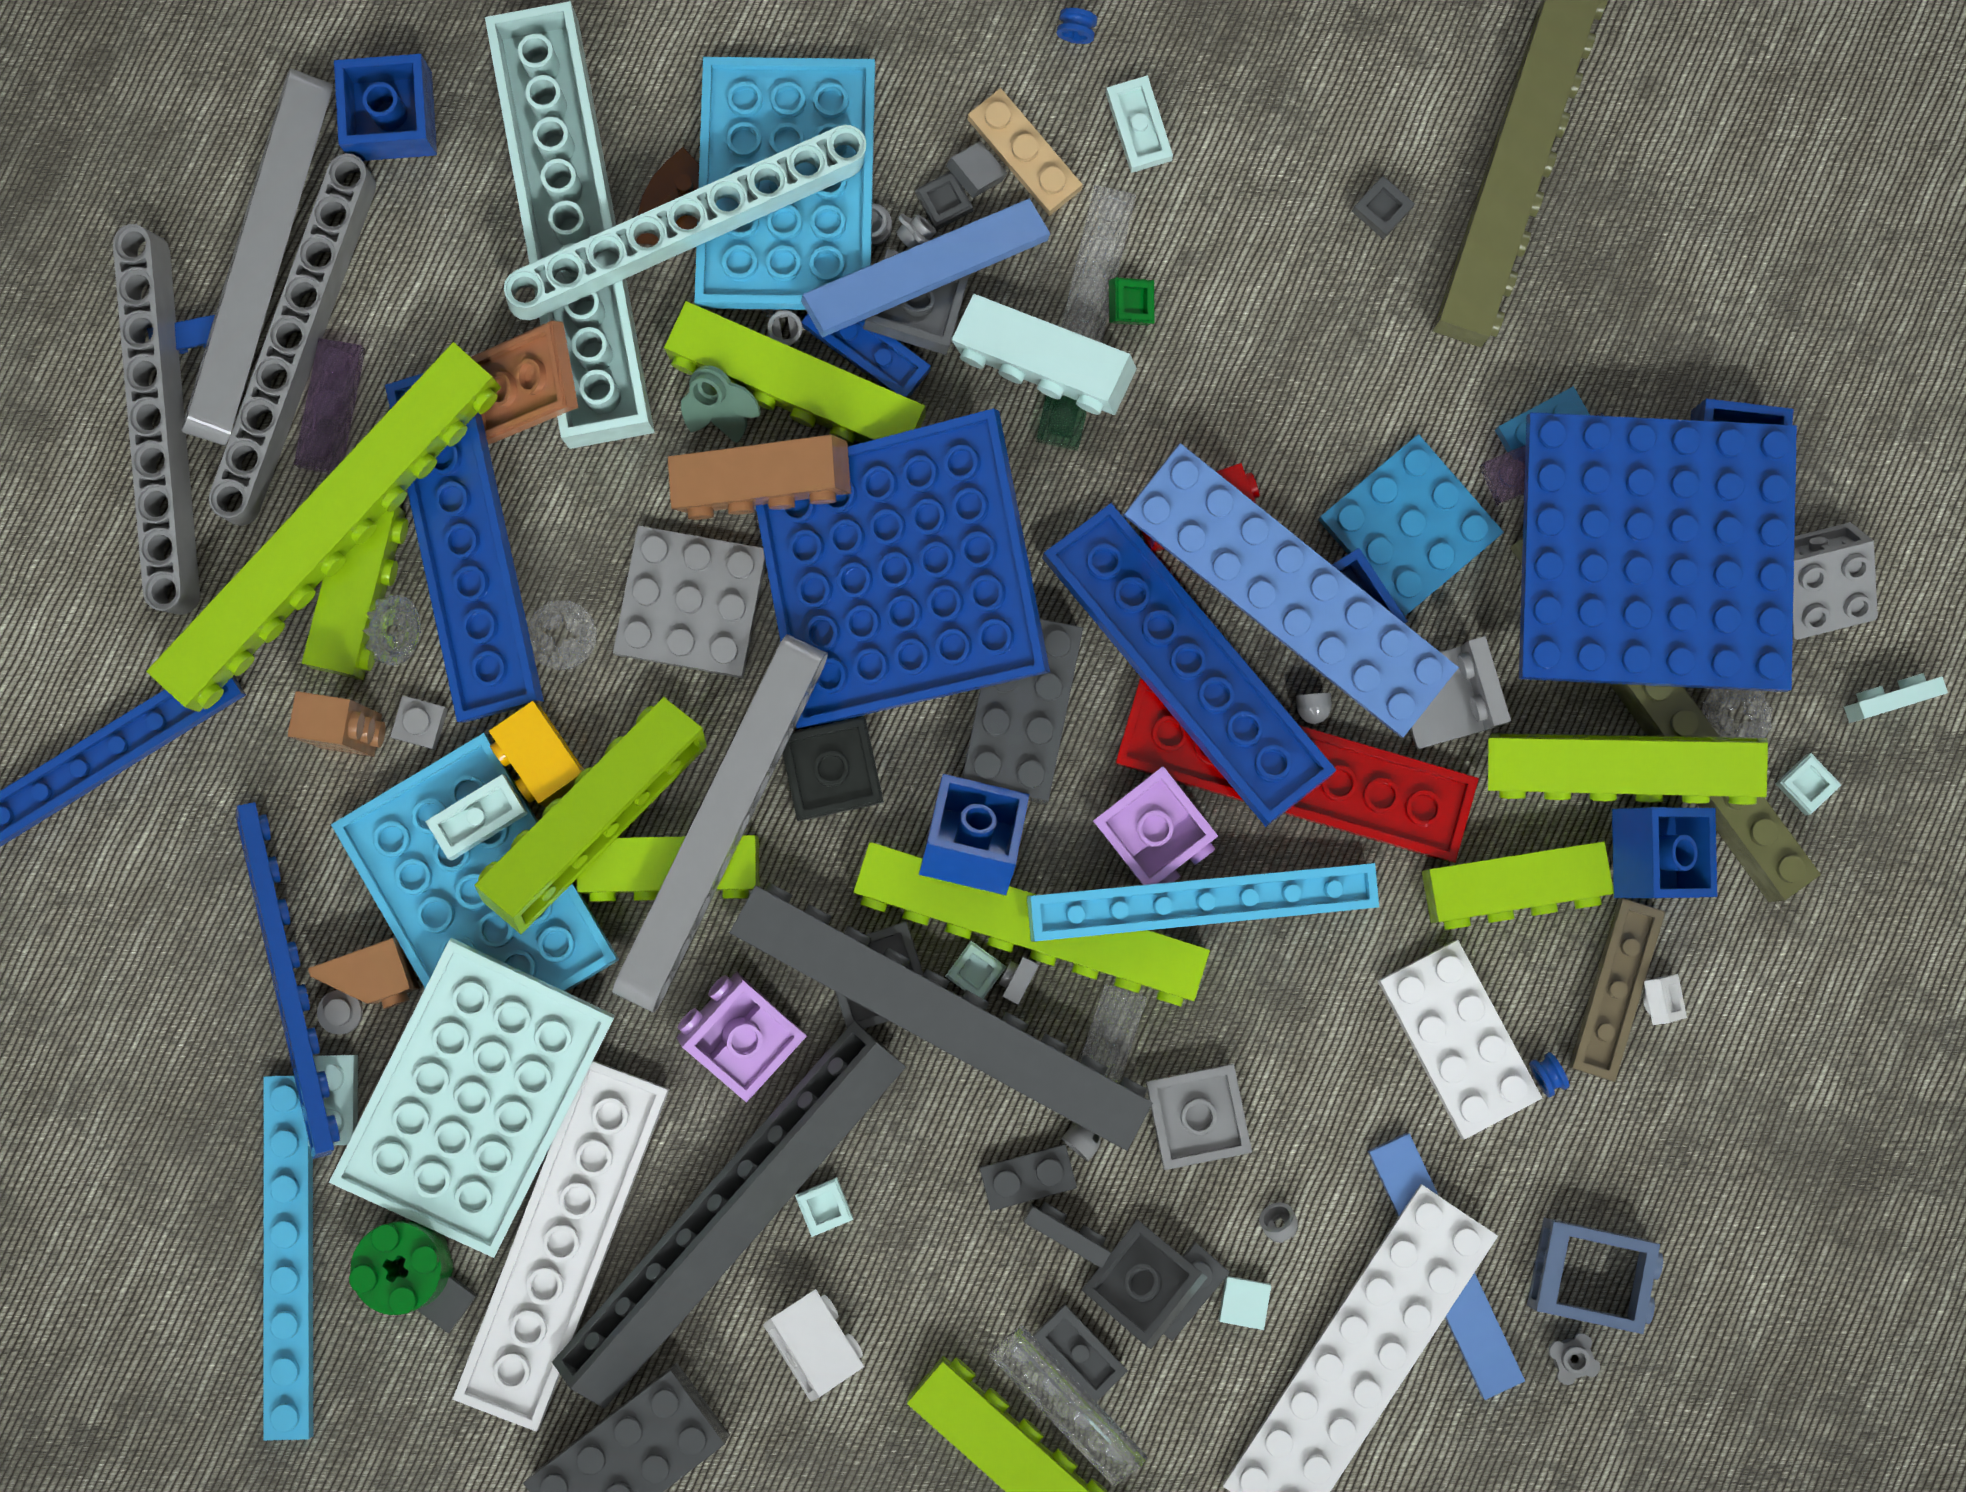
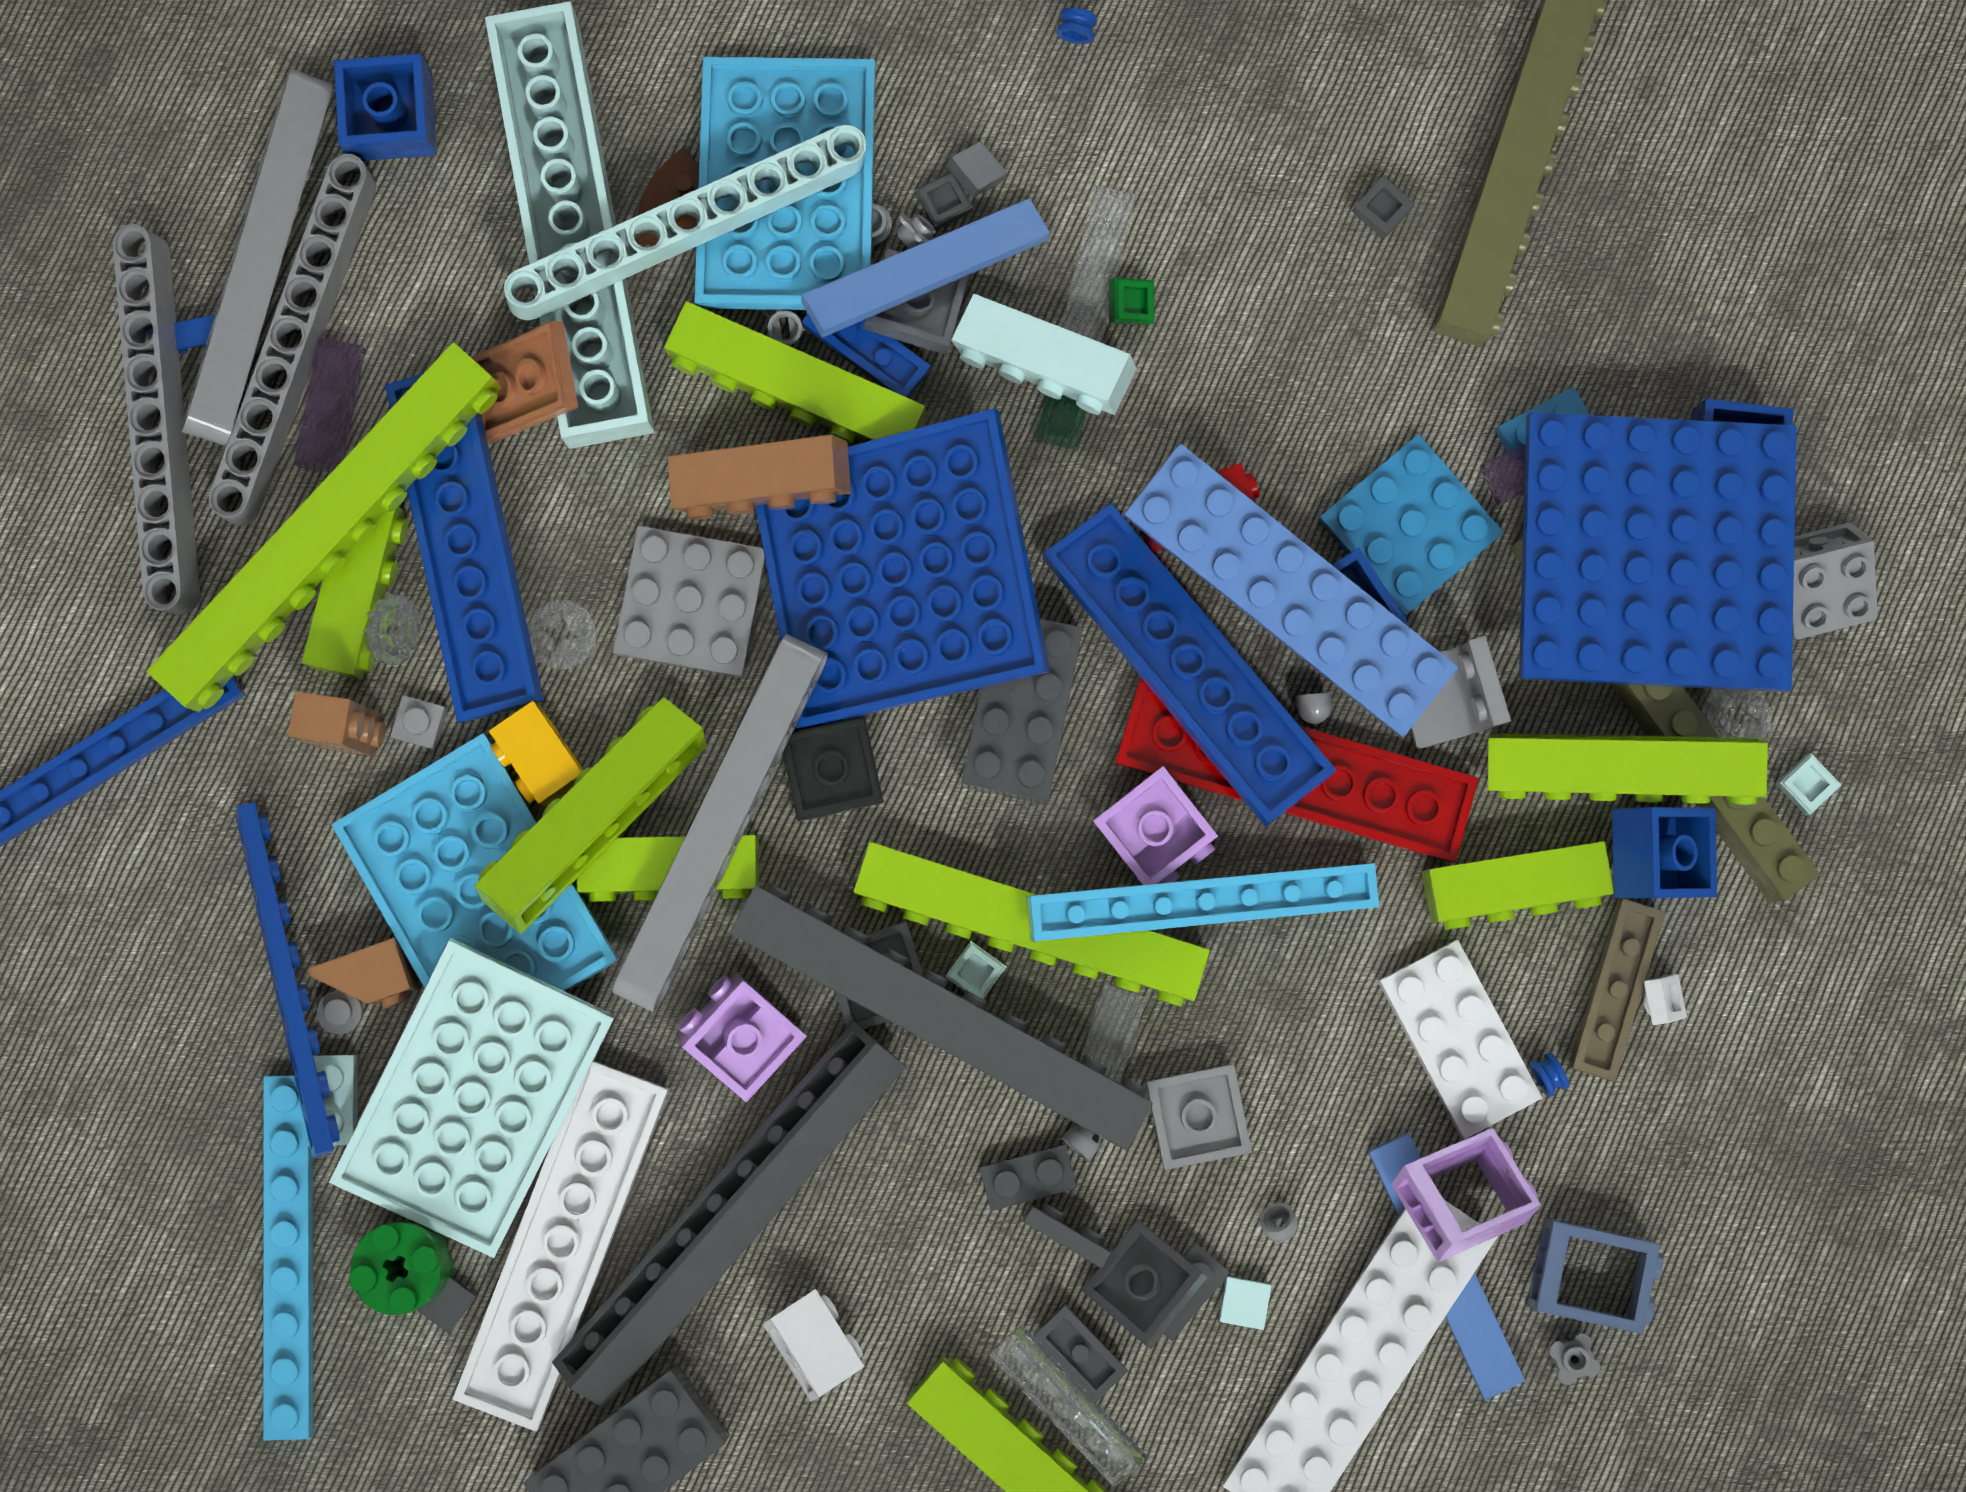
(476, 817): light aqua plate -> none
(723, 404): sand green plate -> none
(824, 1206): light aqua tile -> none
(974, 834): blue brick -> none
(1017, 978): light grey plate -> none
(1025, 152): tan plate -> none
(1139, 124): light aqua plate -> none
(1431, 1212): none -> lavender window
(1911, 691): light aqua plate -> none

